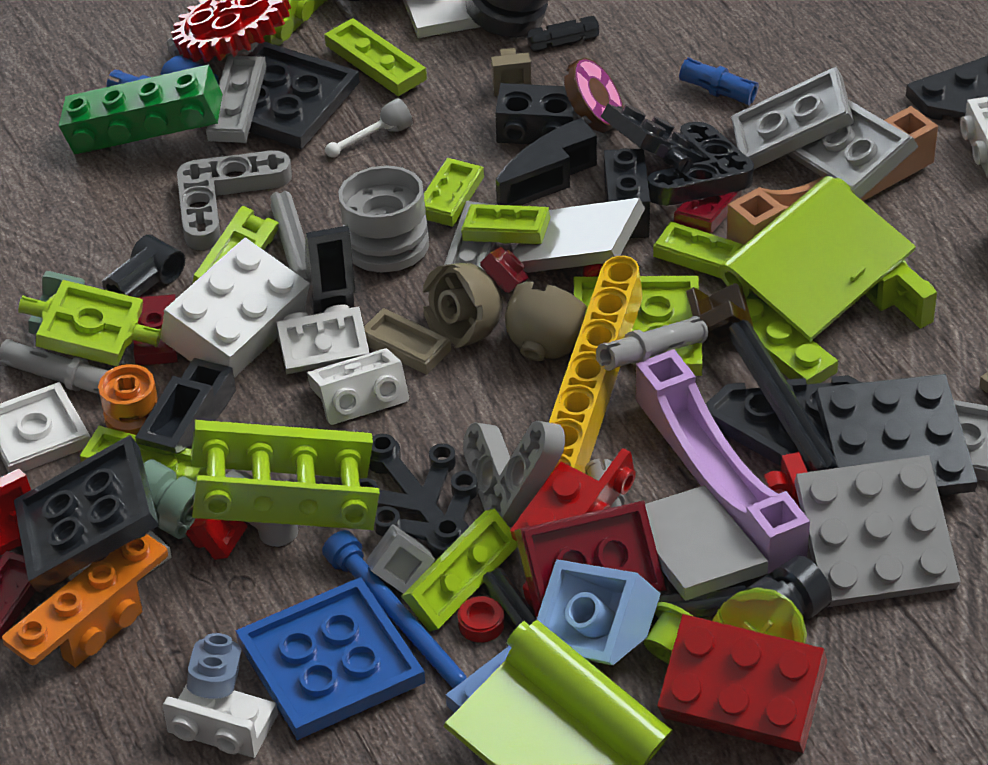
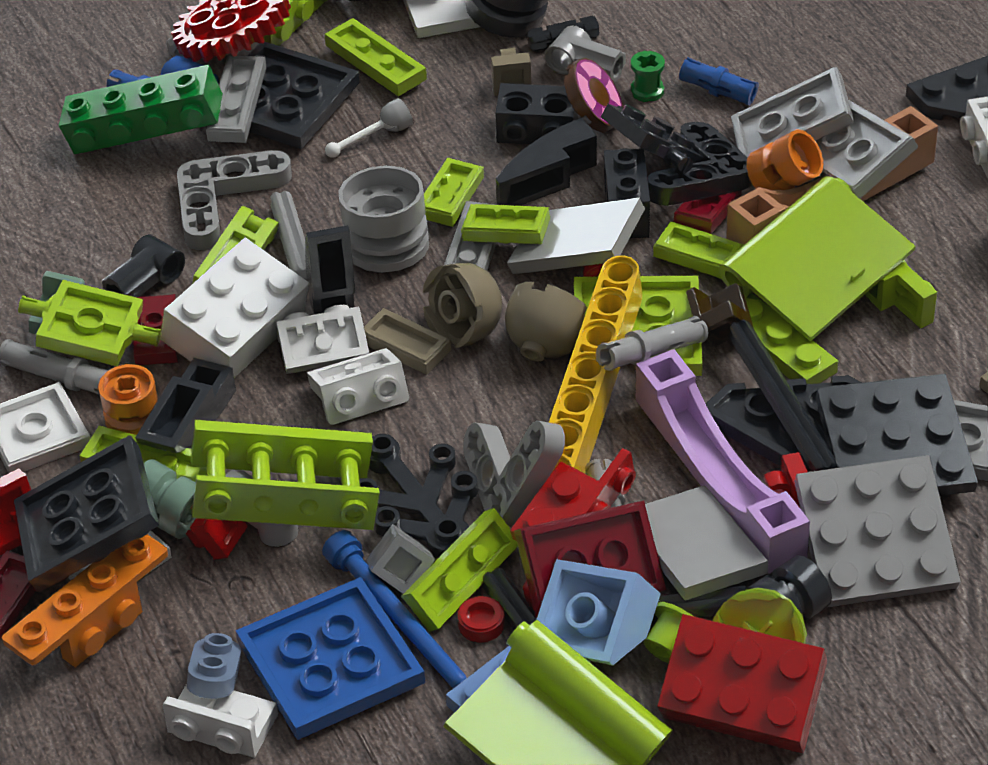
(504, 269): dark red plate -> none
(575, 45): none -> light grey piece
(647, 76): none -> green bush
(785, 162): none -> orange wheel

